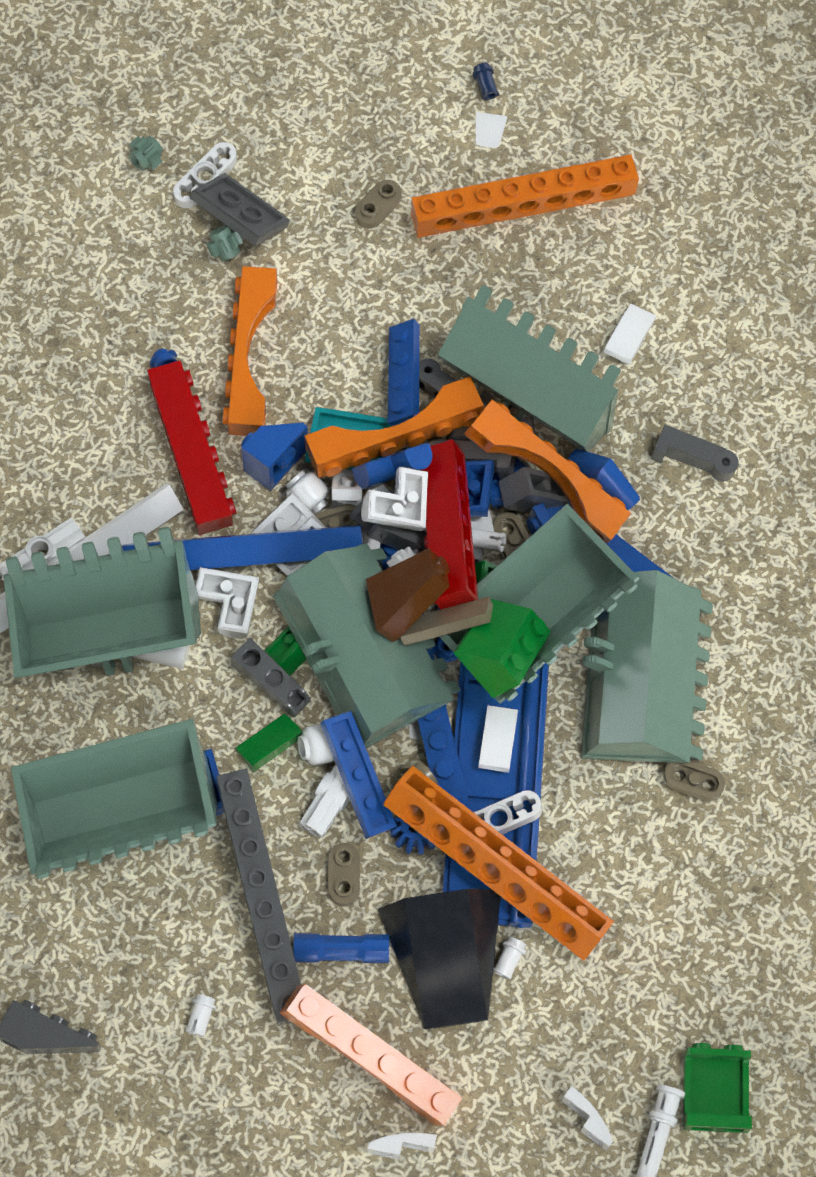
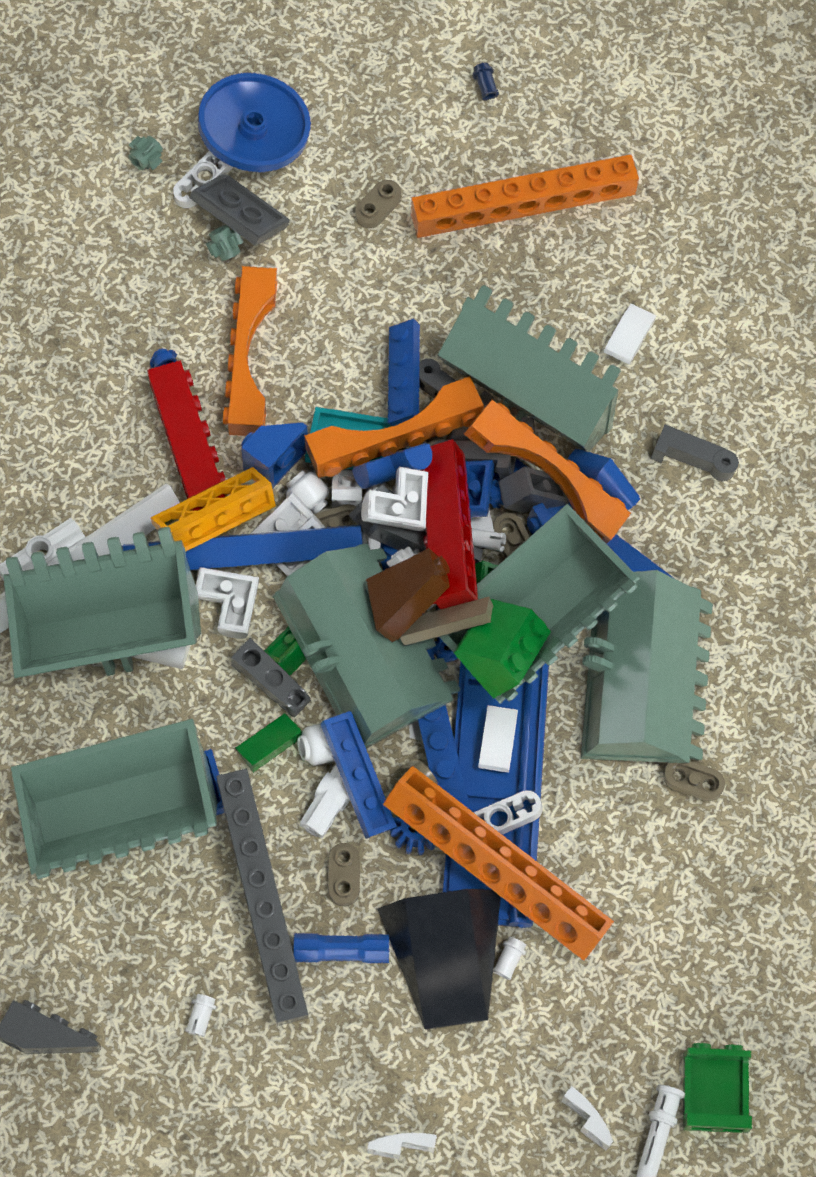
(218, 513): none -> light orange fence
(254, 122): none -> blue dish
(367, 1050): arch -> none
(489, 129): white sticker -> none

